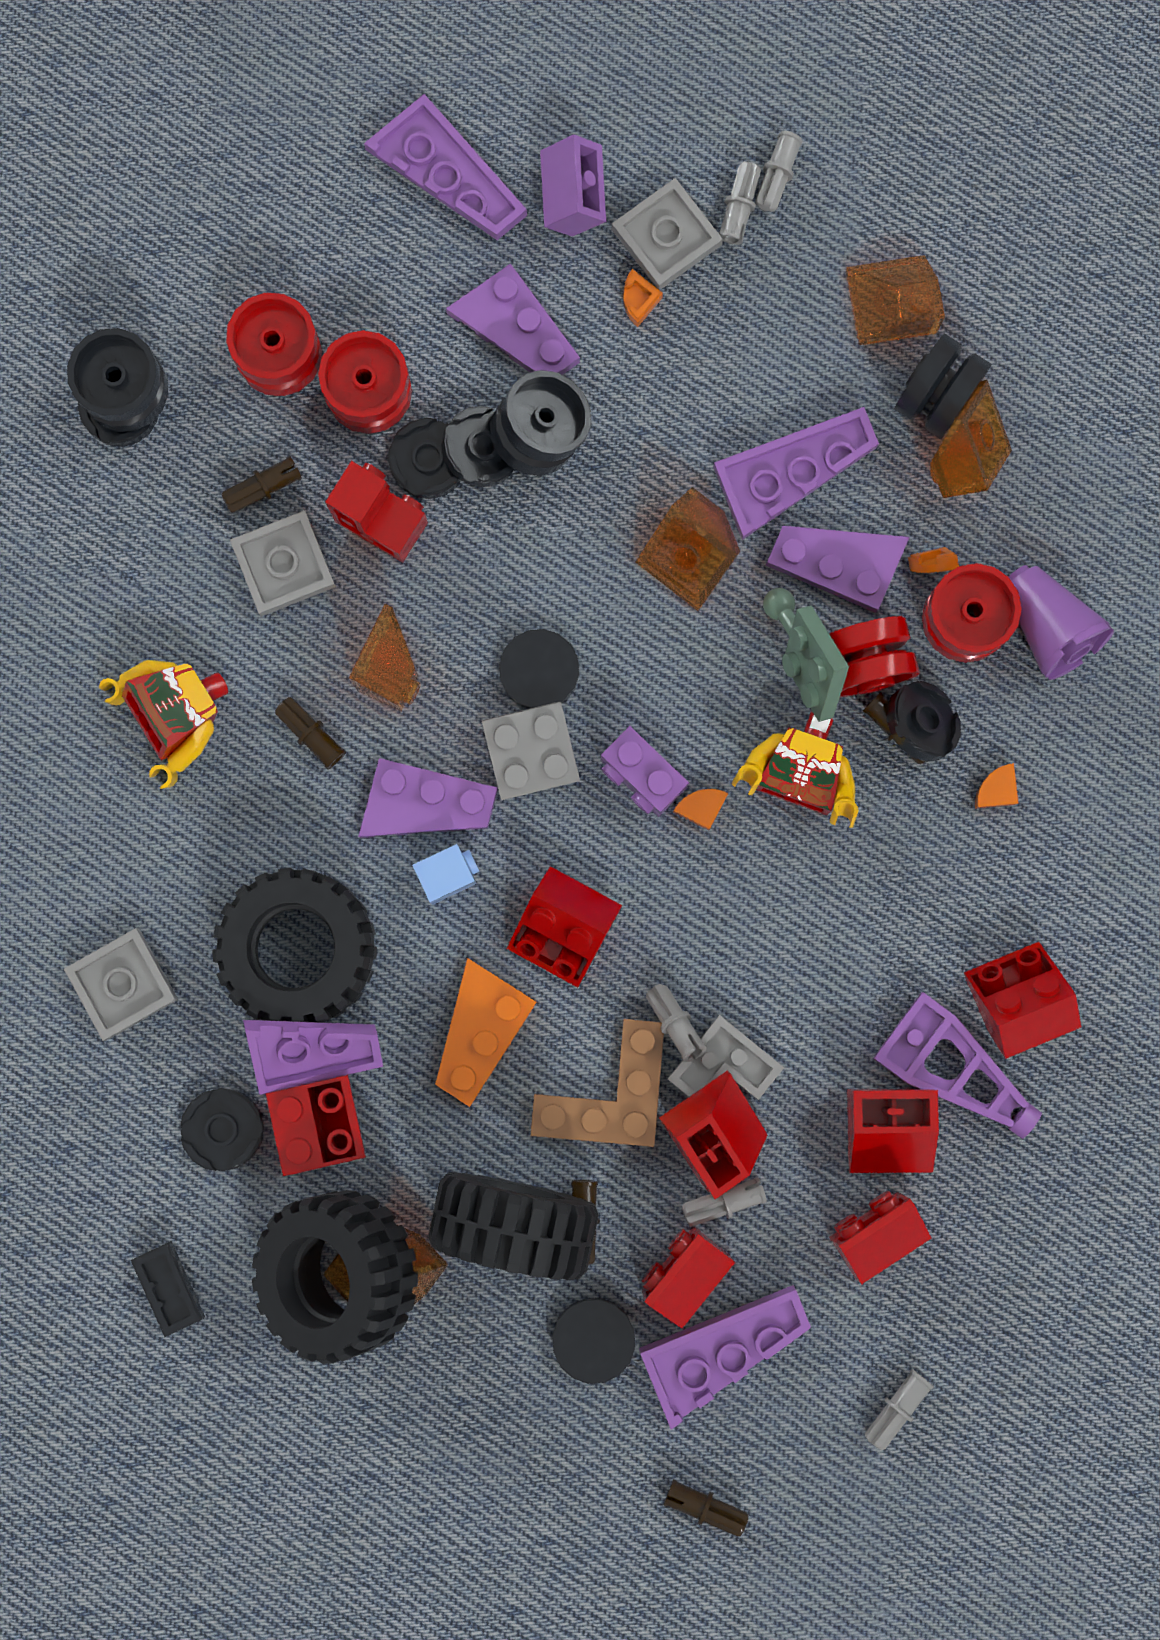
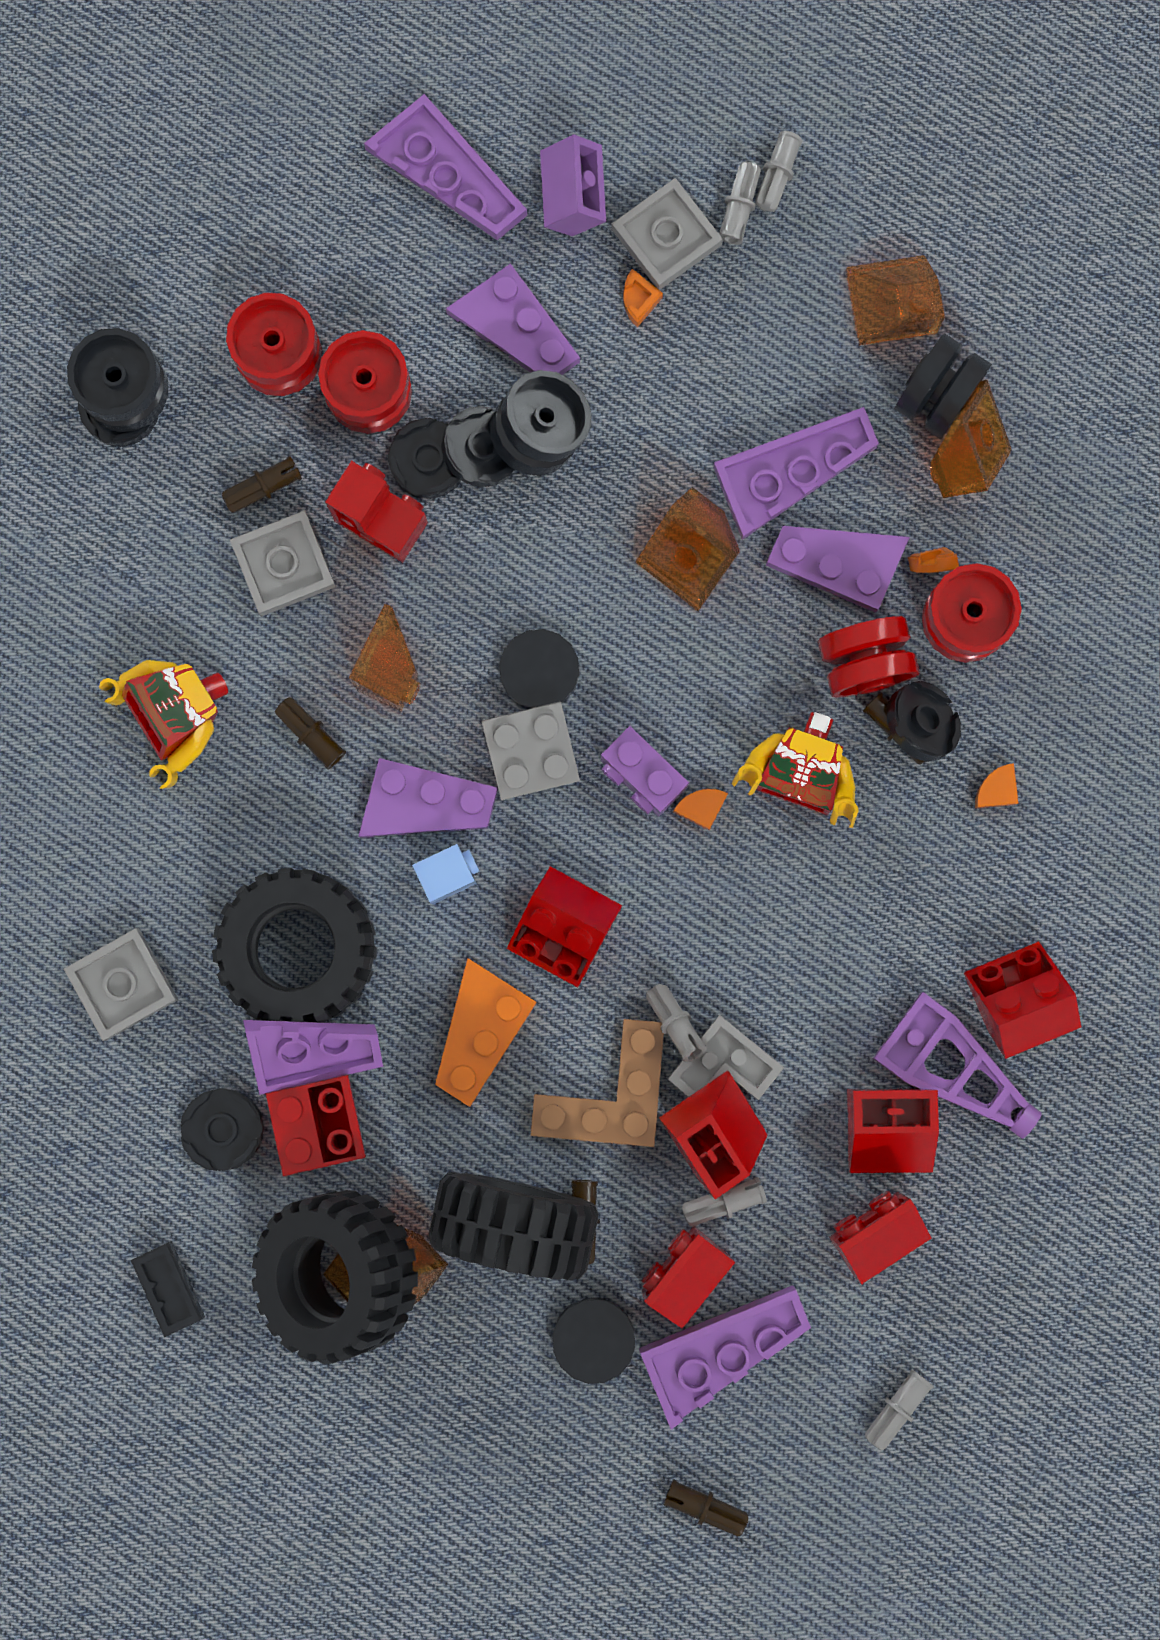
(810, 654): sand green plate -> none
(1057, 622): medium lavender cone -> none

